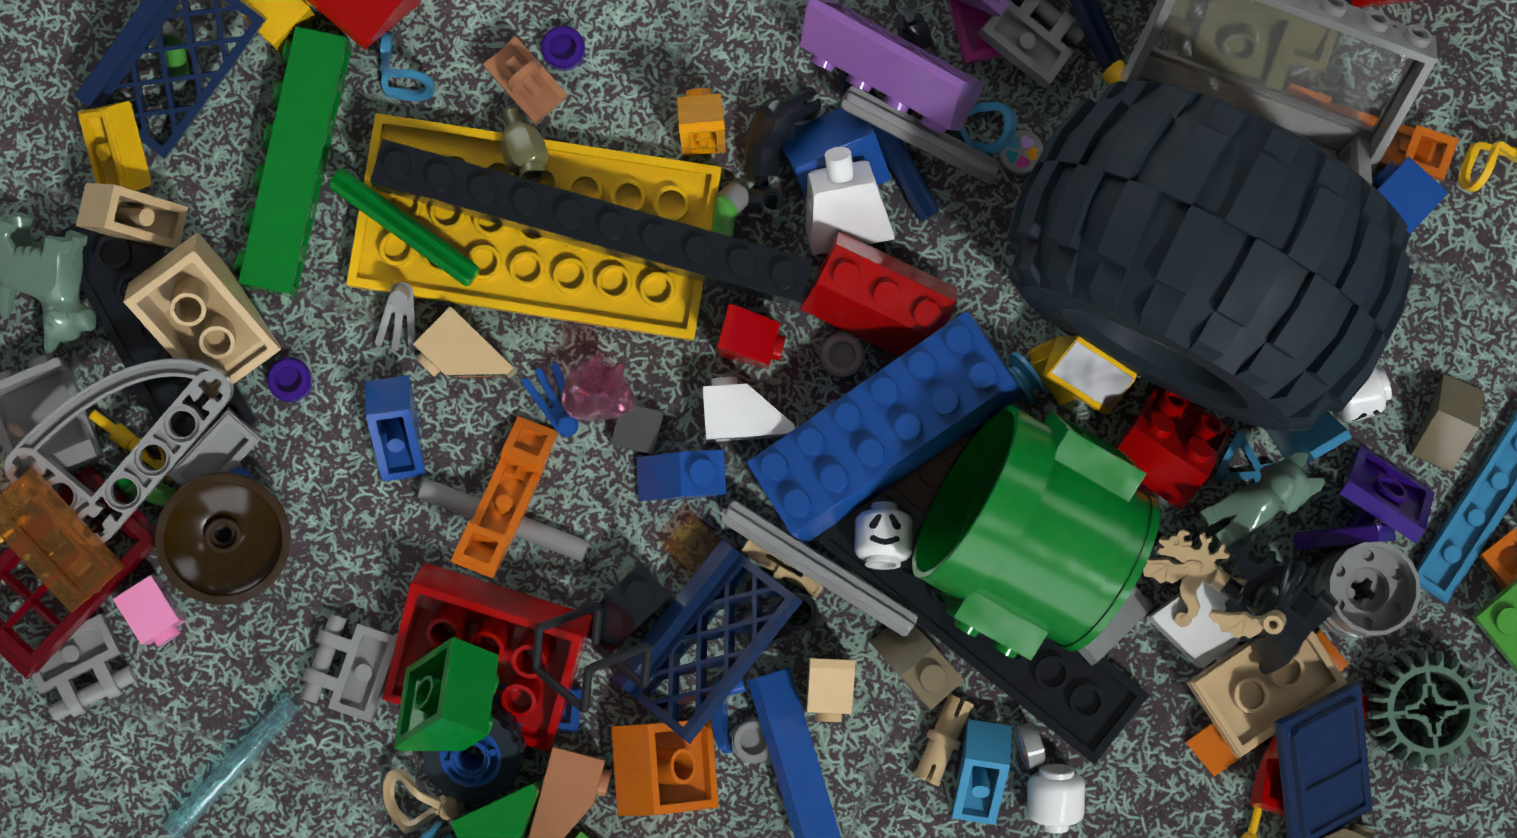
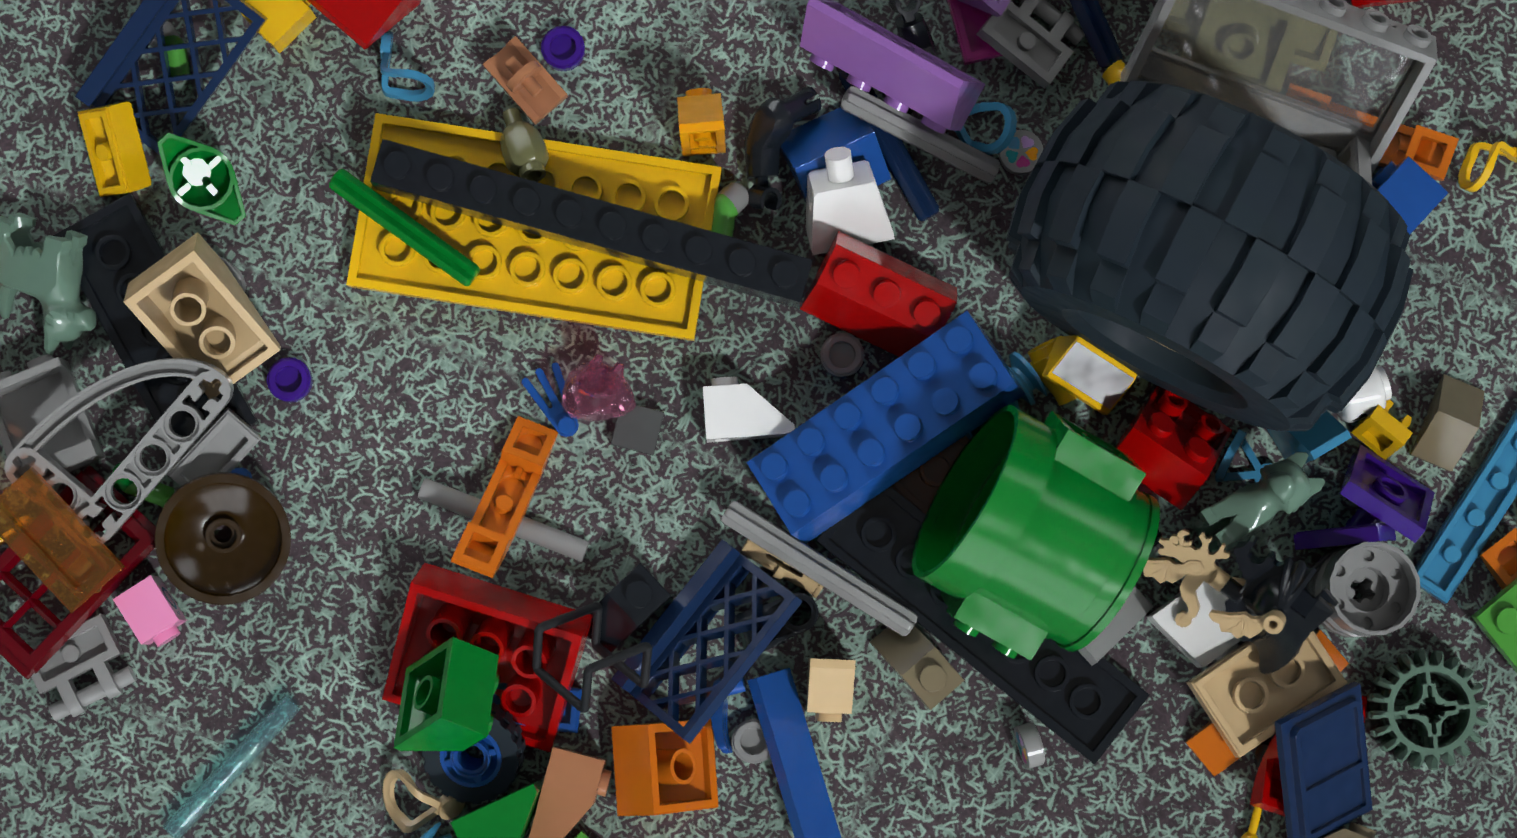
(126, 439): yellow hand -> none
(131, 215): tan slope -> none
(201, 178): none -> green hat
(294, 162): green brick -> none
(363, 671): light grey plate -> none
(394, 427): blue slope -> none
(401, 303): light grey piece -> none
(459, 351): tan slope -> none
(681, 475): blue slope -> none
(691, 543): clear orange tile -> none
(750, 338): red slope -> none
(883, 536): white head -> none
(943, 739): tan pin -> none
(982, 771): dark azure slope -> none
(1056, 797): white head -> none
(1383, 431): none -> yellow tile

